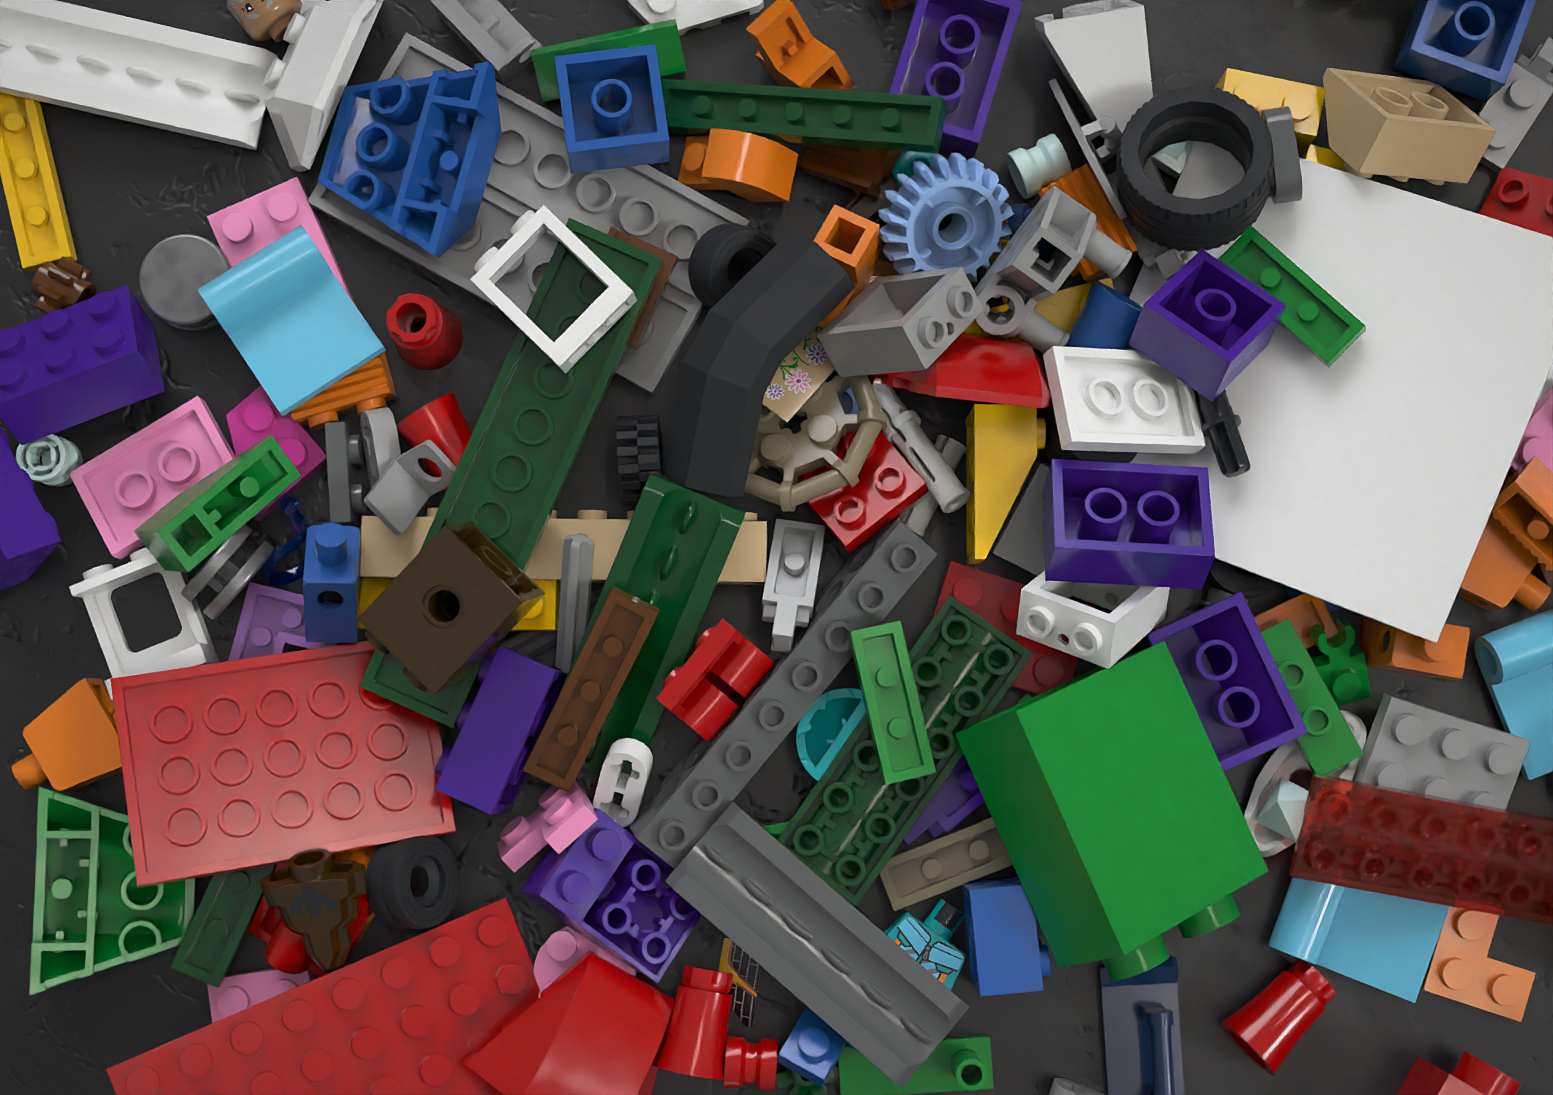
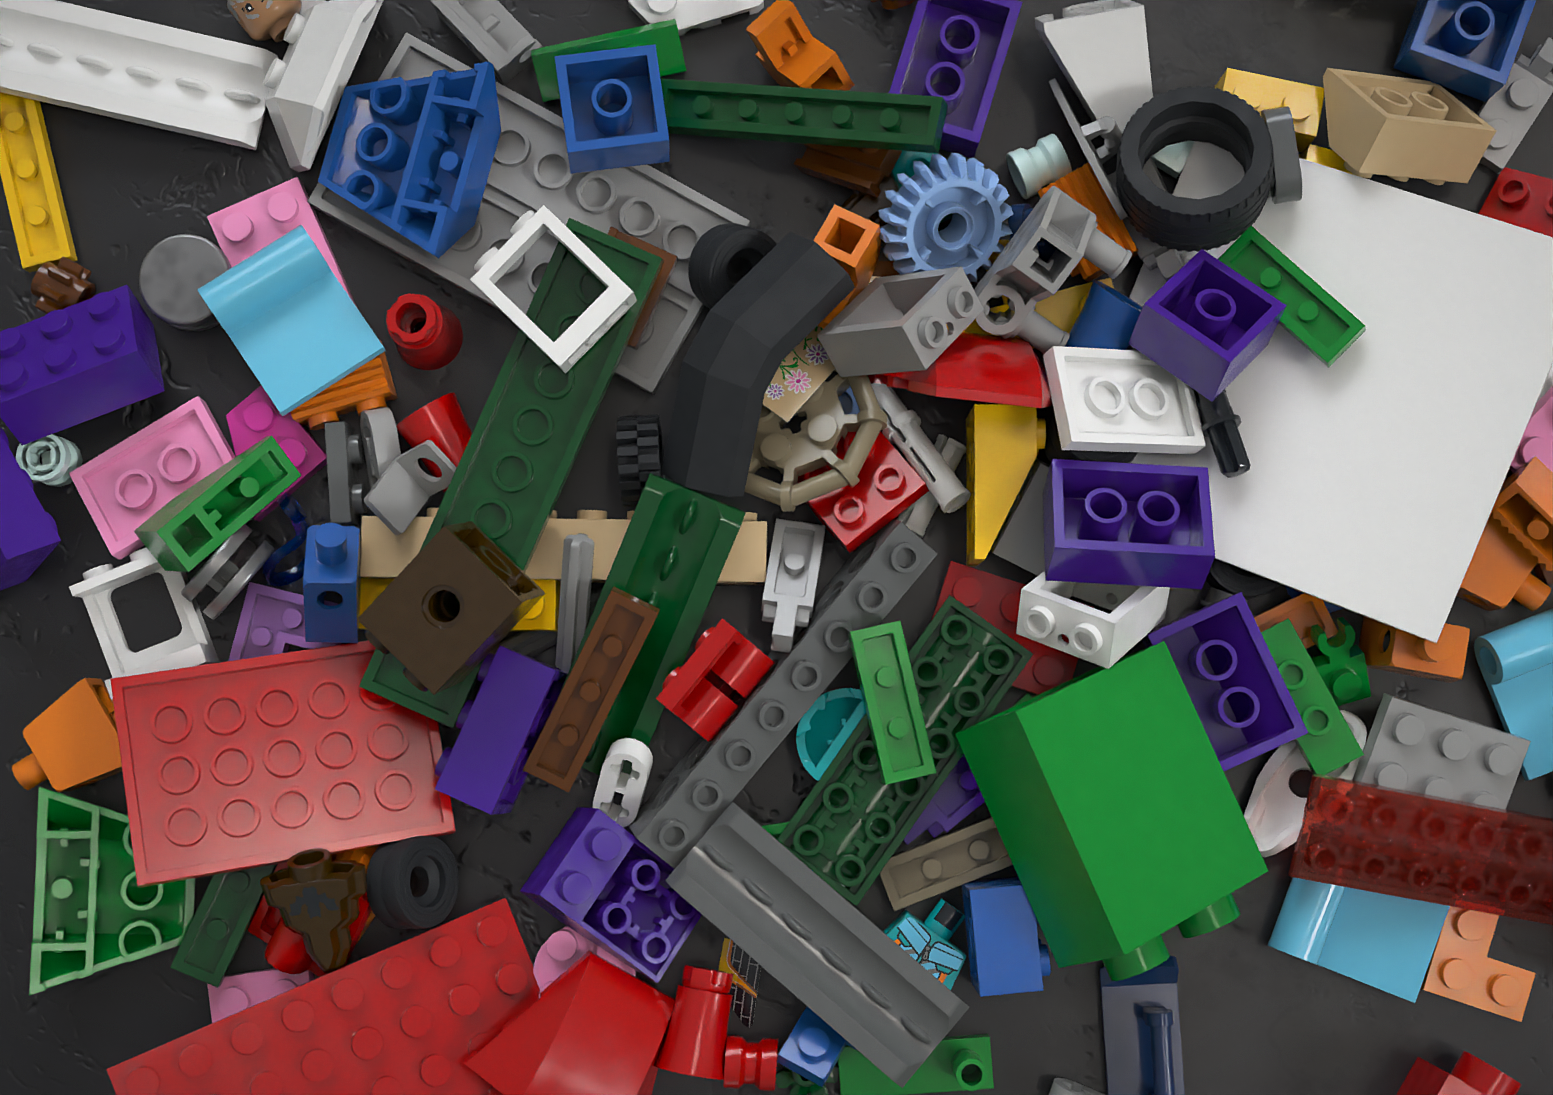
(555, 822): bright pink plate -> none
(739, 163): orange brick -> none
(1280, 1015): red plant -> none
(1284, 809): light aqua slope -> none

